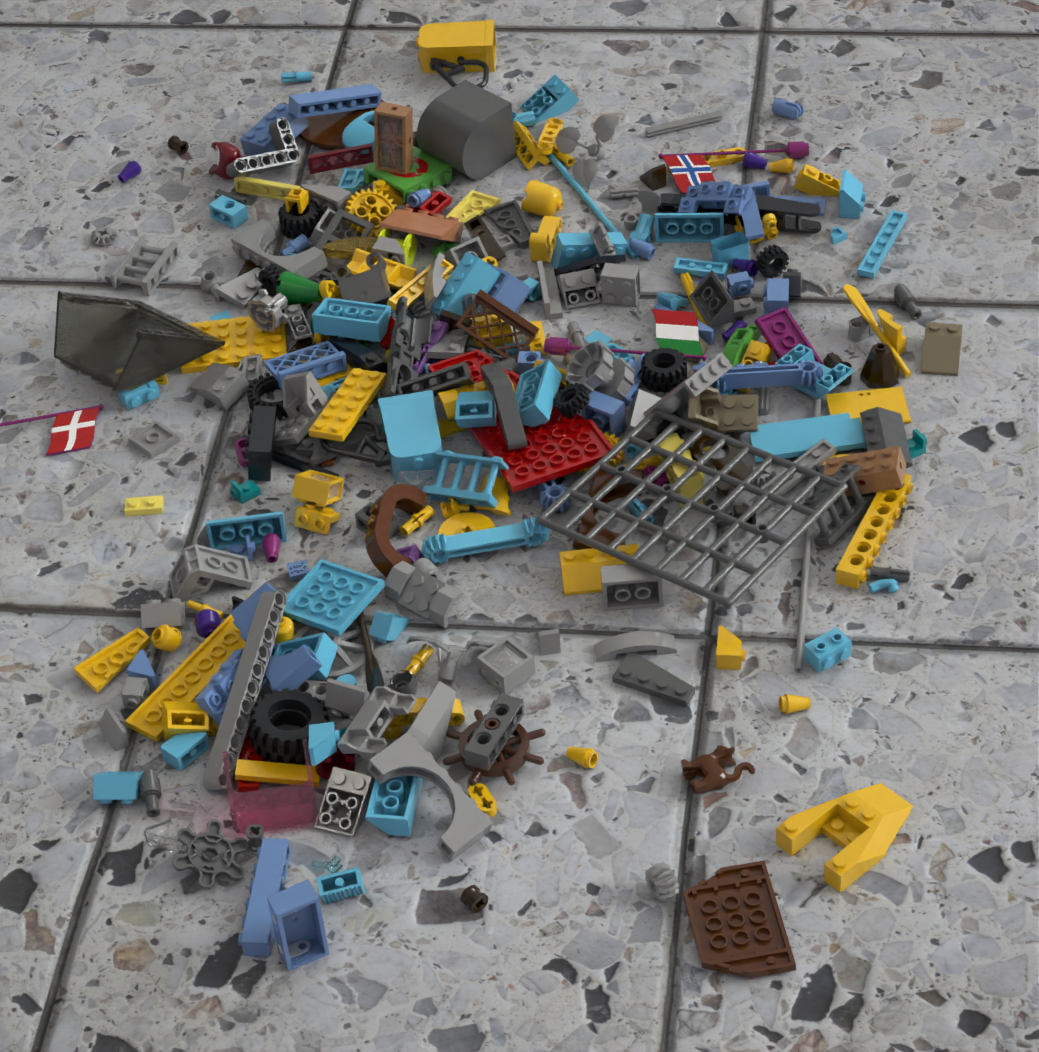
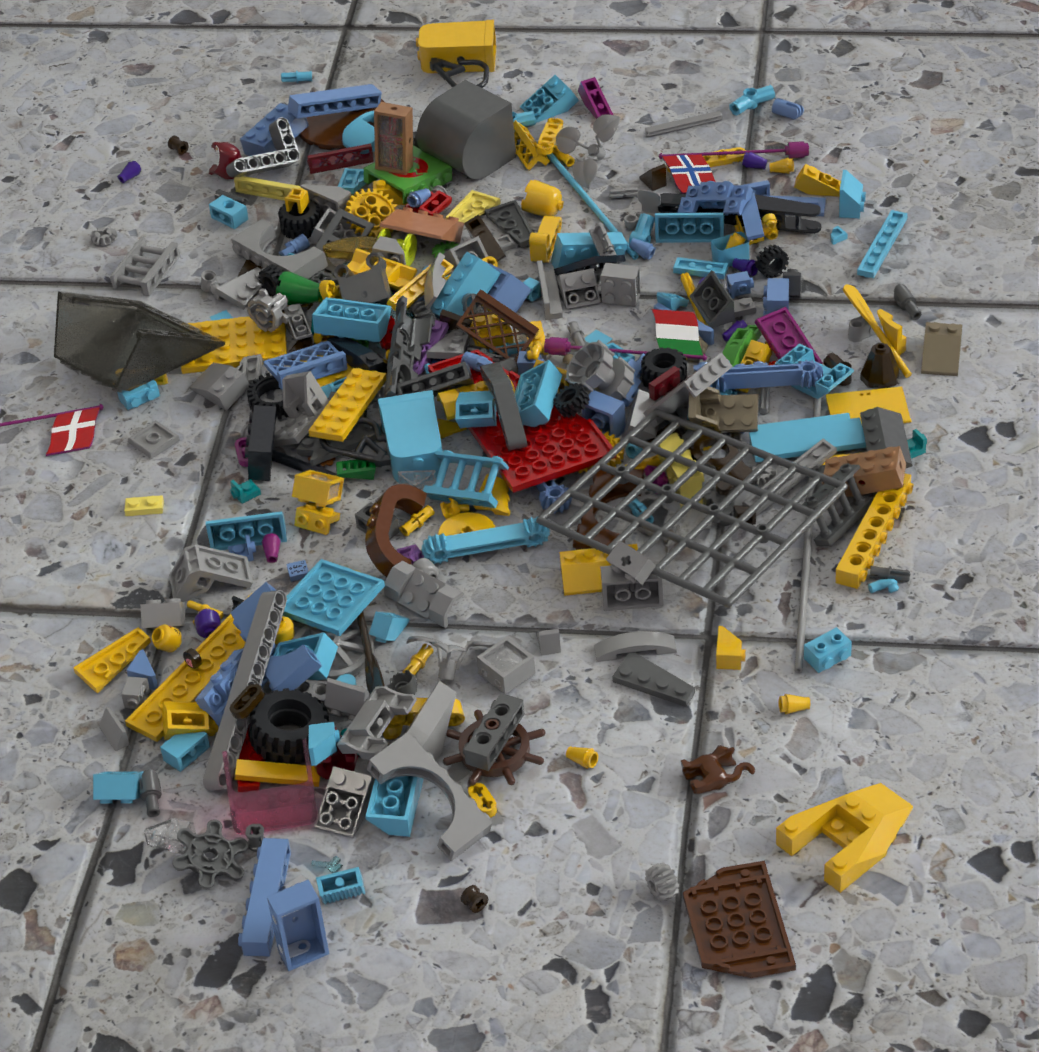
(192, 658): none -> dark brown tile
(247, 701): none -> dark brown plate
(356, 469): none -> green slope
(474, 361): none -> medium blue hinge
(534, 354): none -> yellow arm
(594, 98): none -> magenta slope
(630, 562): none -> light grey brick
(664, 383): none -> dark red plate
(735, 240): none -> yellow cone
(751, 99): none -> medium azure piece

